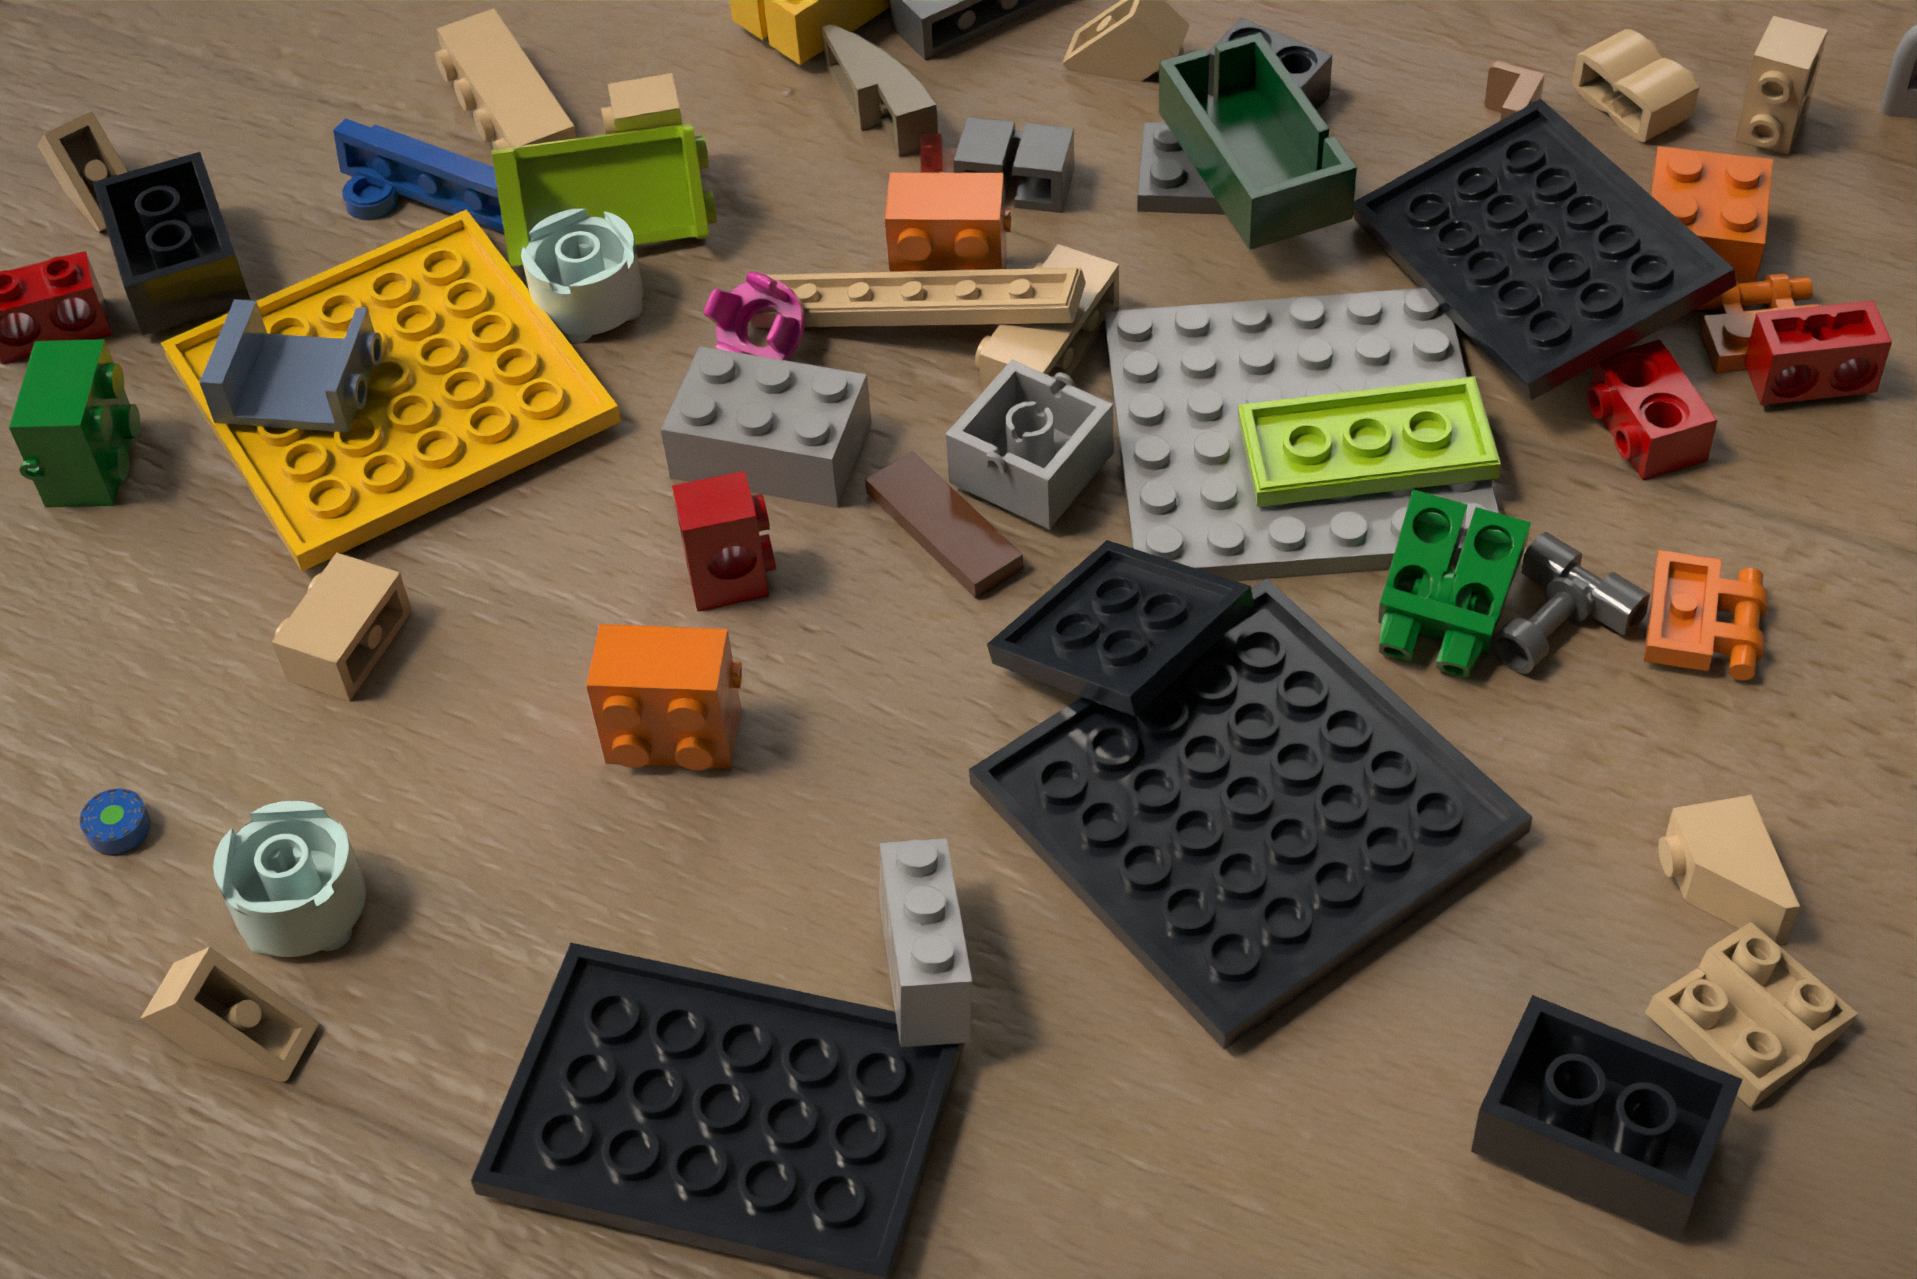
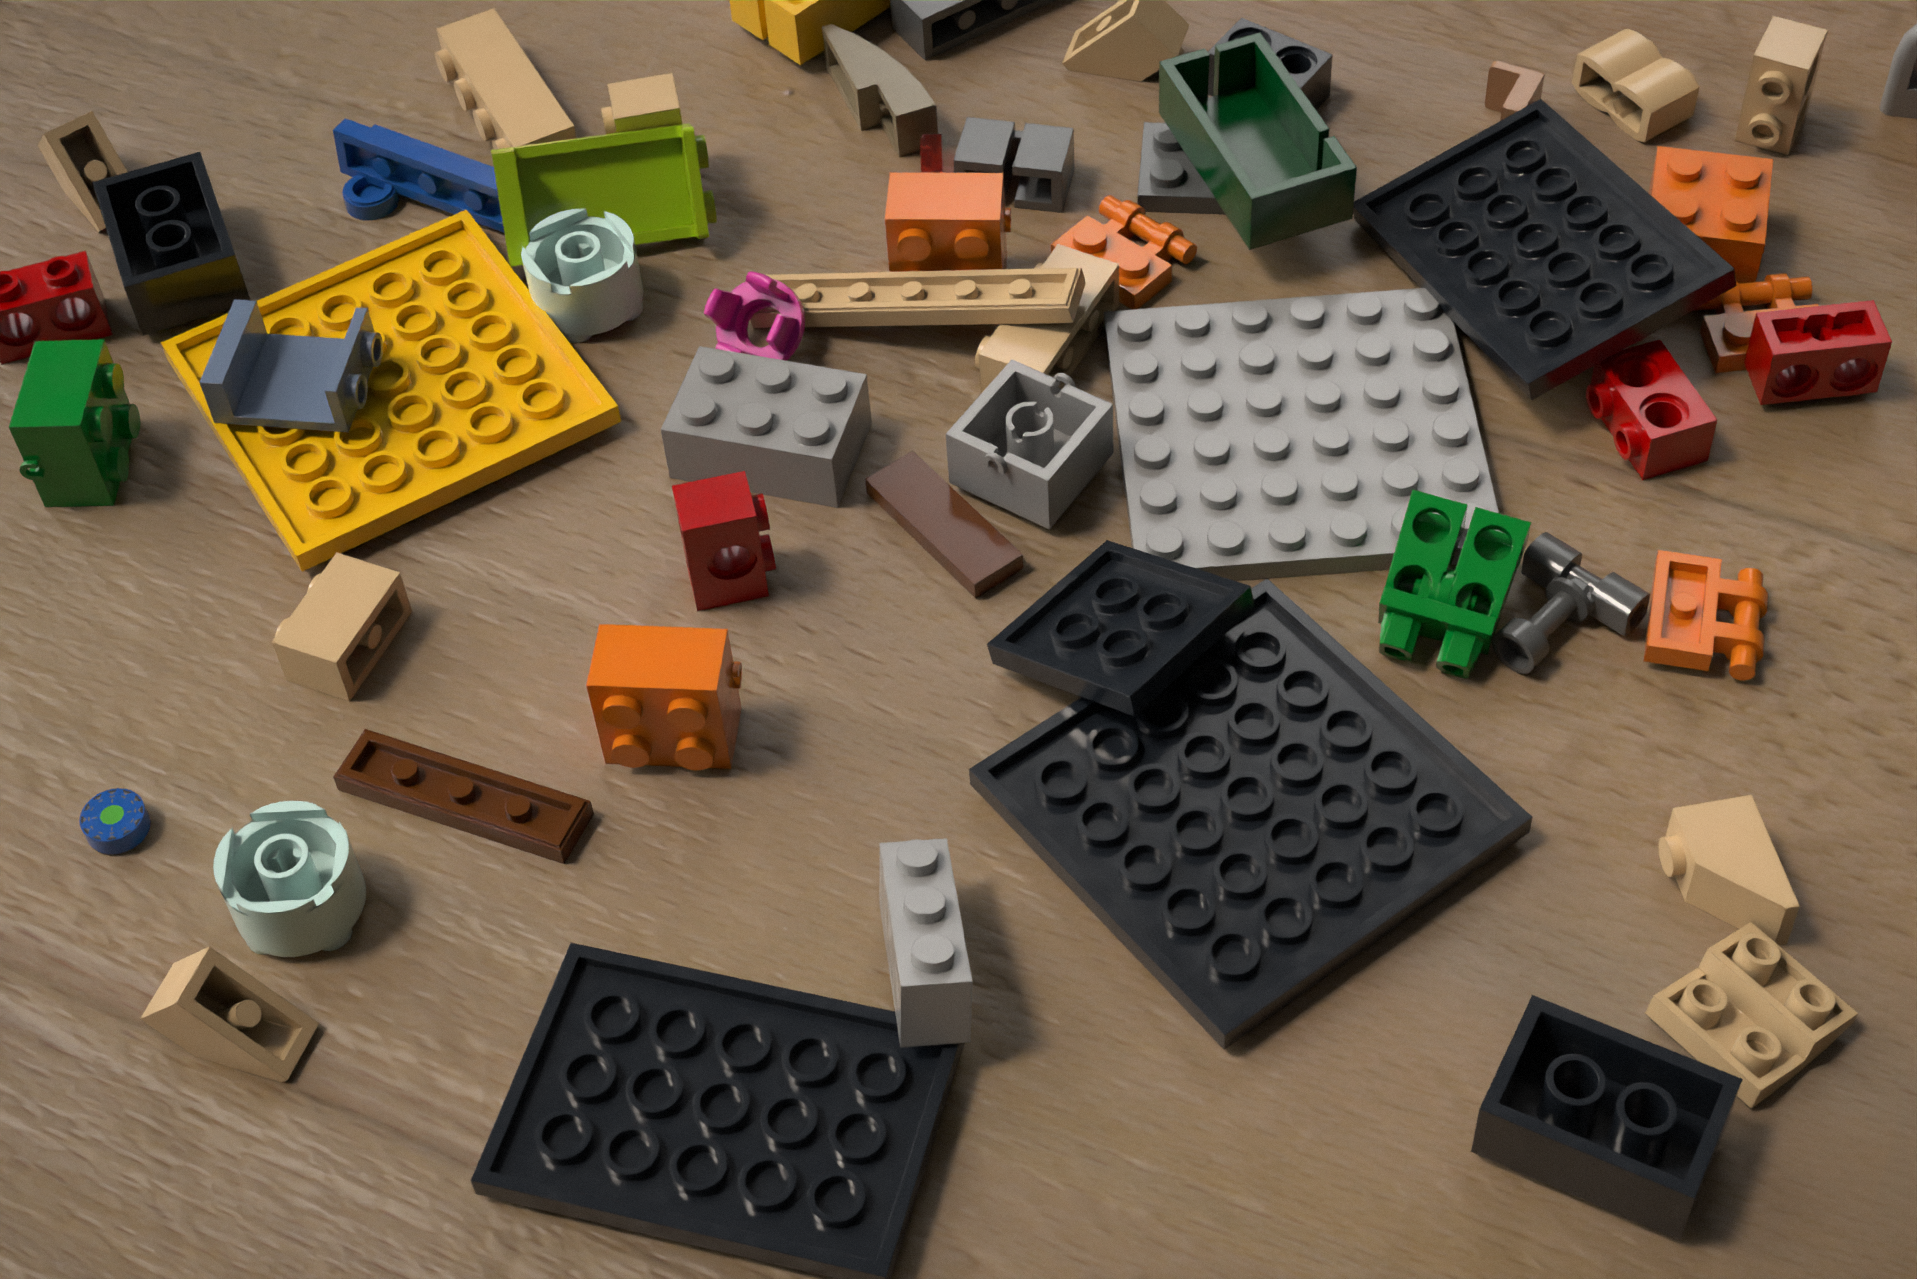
(464, 796): none -> reddish brown tile
(1141, 269): none -> orange plate
(1367, 441): lime tile -> none

